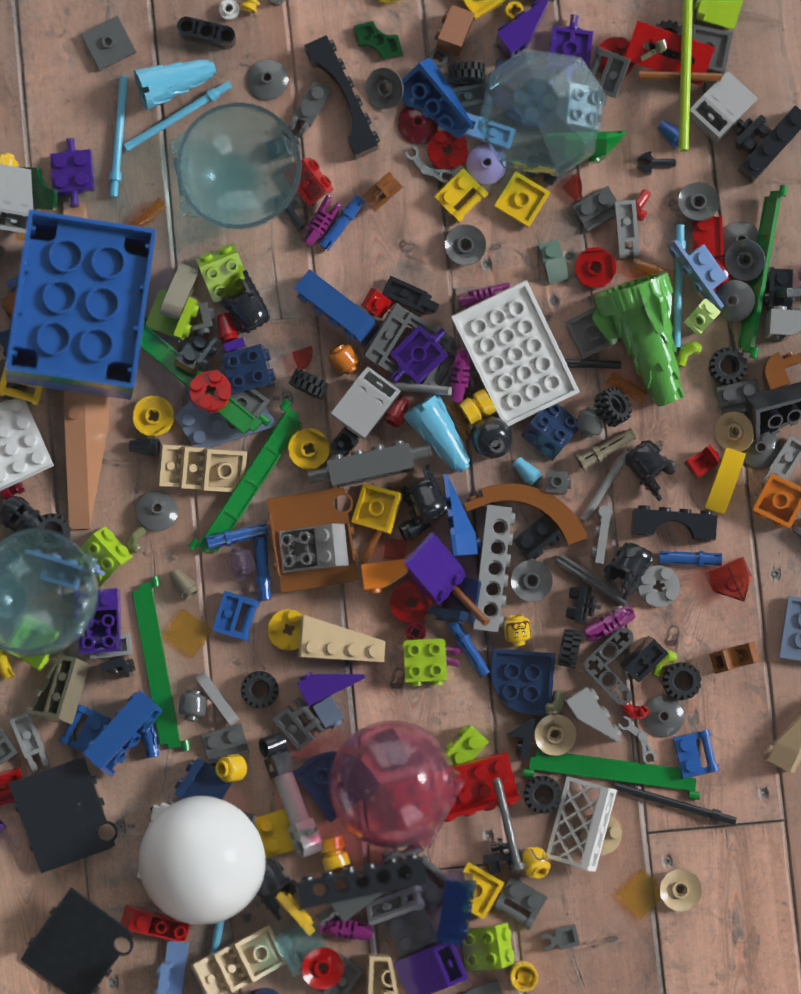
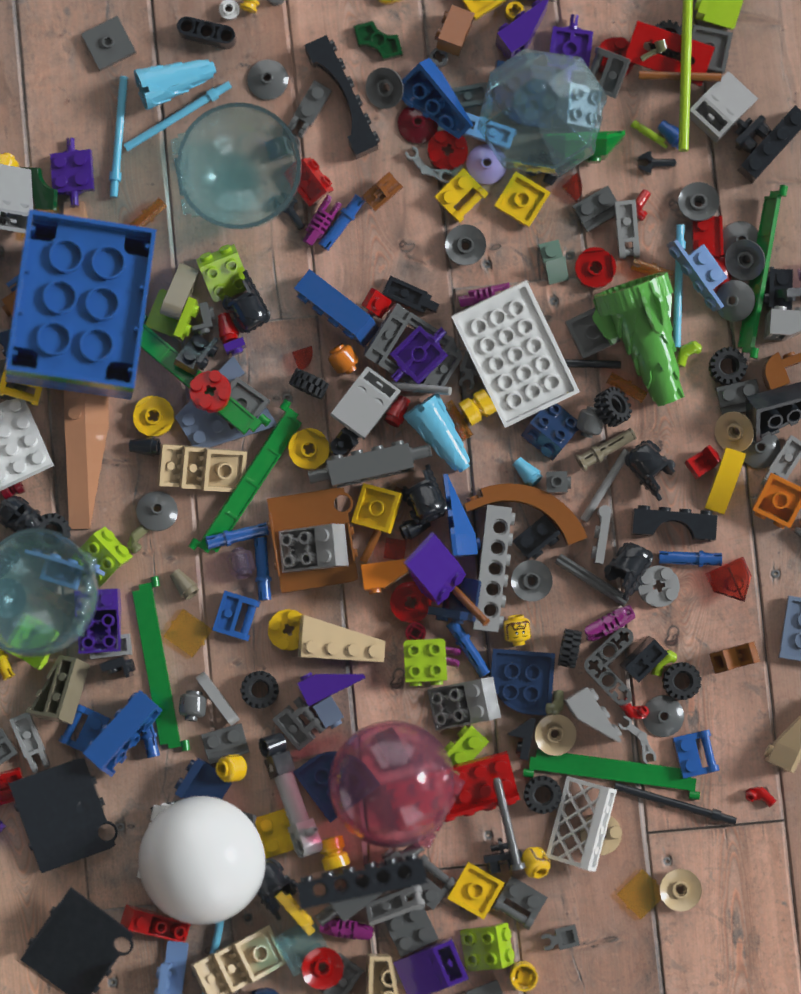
(249, 368): dark blue bracket -> none
(456, 908): clear blue brick -> none
(460, 374): magenta hinge -> none
(464, 703): none -> light grey slope
(466, 73): black tyre -> none
(491, 437): black cylinder -> none
(585, 606): black hips -> none
(649, 133): none -> lime wheel
(702, 316): yellowish green brick -> none
(760, 793): none -> red arm

